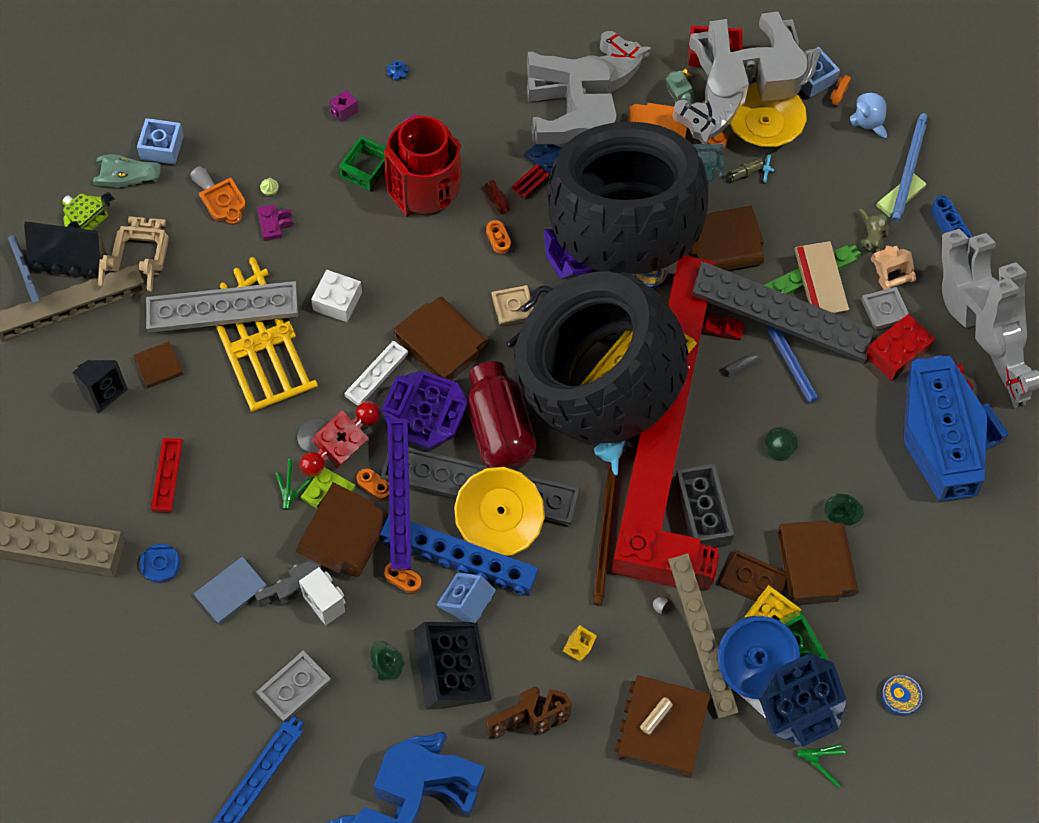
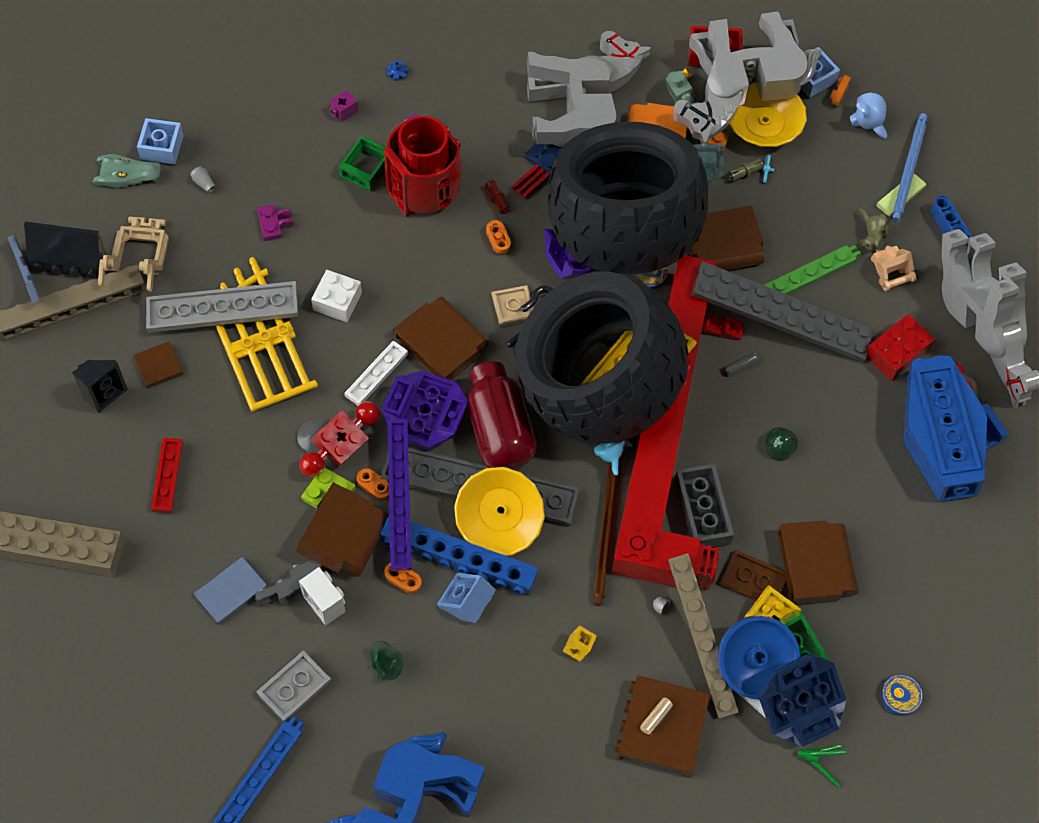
(85, 210): lime torso -> none
(160, 563): blue tile -> none
(224, 201): orange plate -> none
(269, 187): yellowish green plate -> none
(287, 493): green plant -> none
(451, 664): black slope -> none
(555, 711): reddish brown piece -> none
(793, 364): blue axle -> none
(821, 277): tan tile -> none
(843, 509): clear green piece -> none
(884, 307): light grey plate -> none

